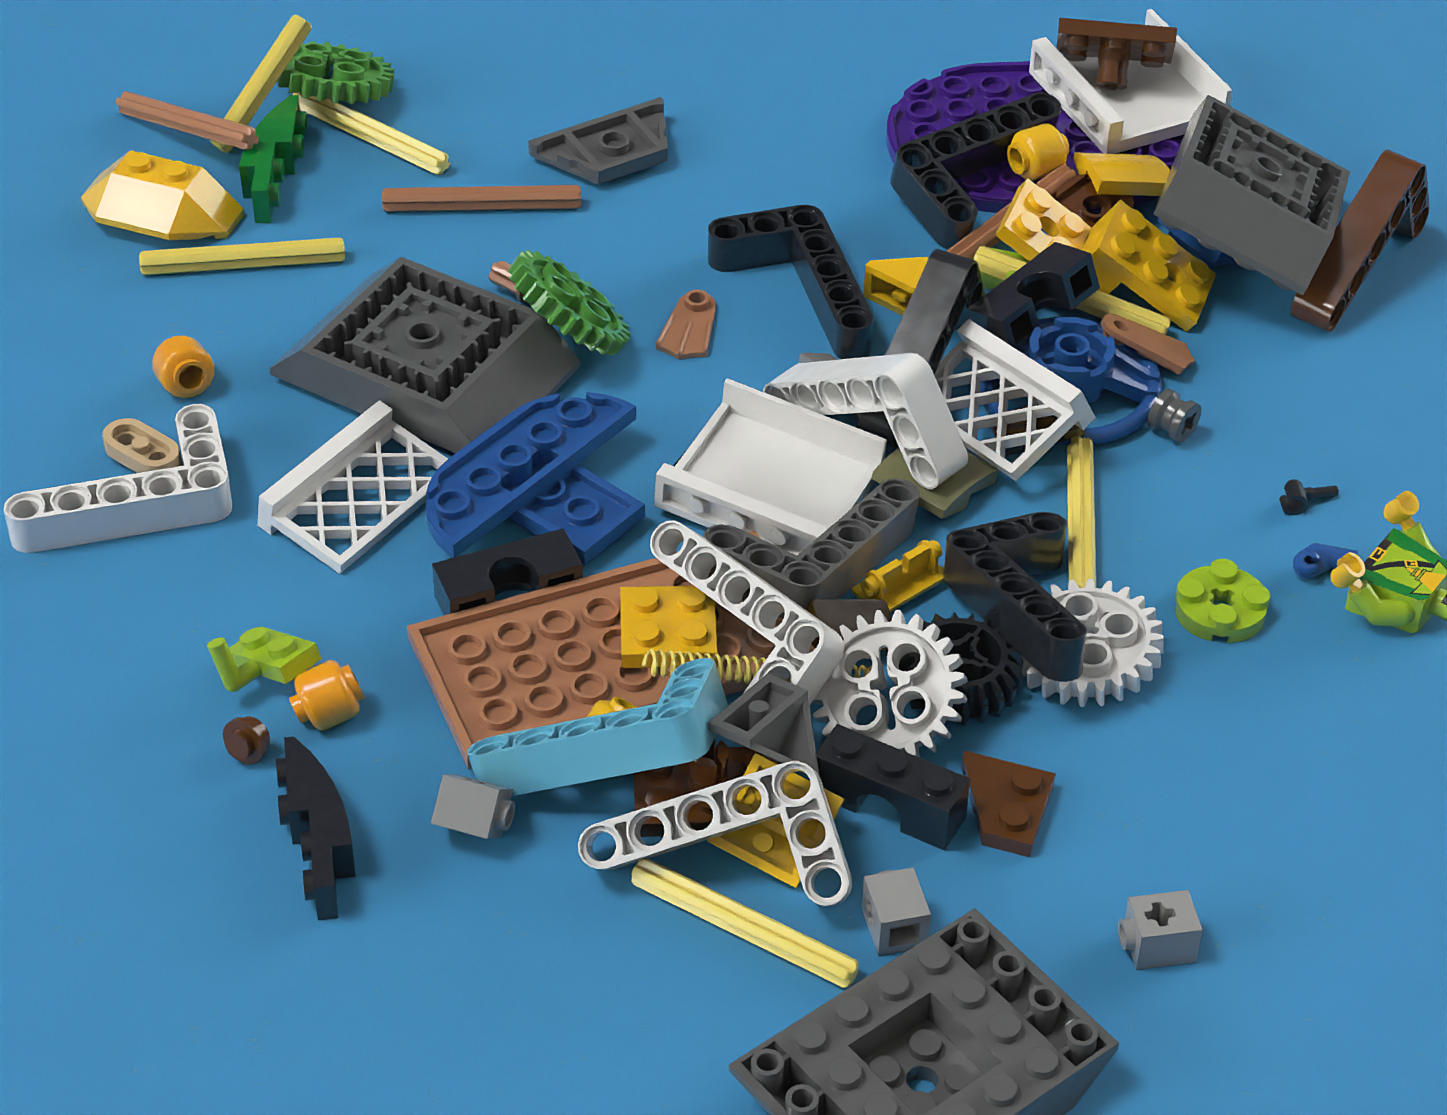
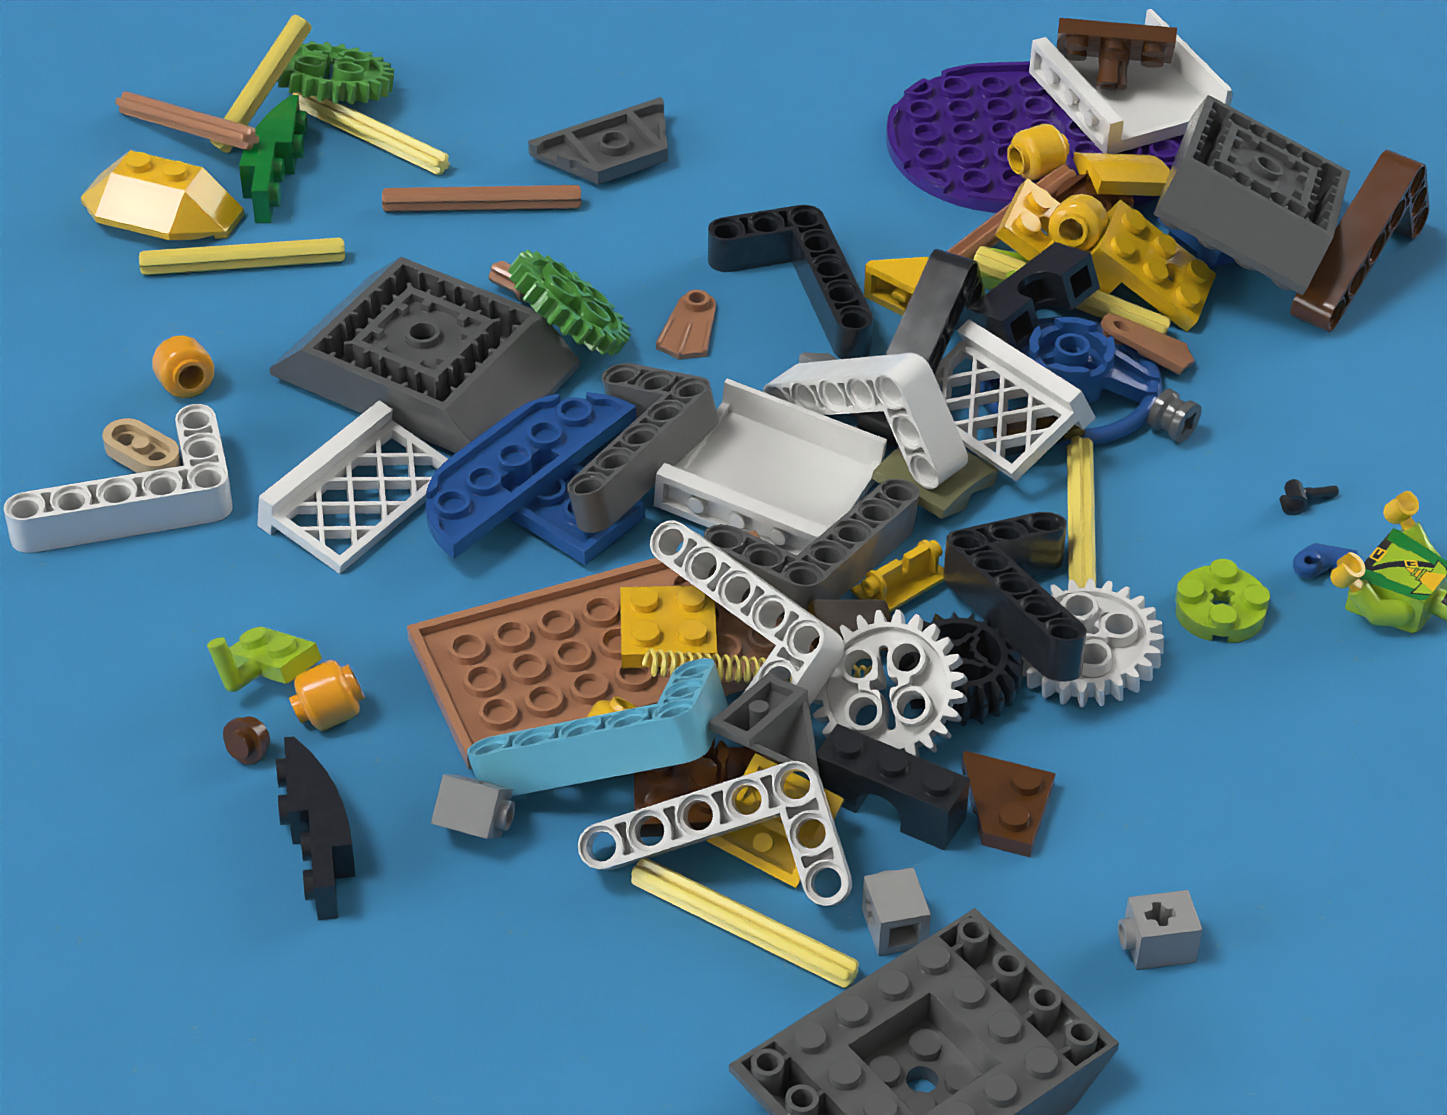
(518, 565): black arch -> none
(671, 419): none -> dark grey beam
(930, 164): black beam -> none
(1078, 222): none -> yellow head

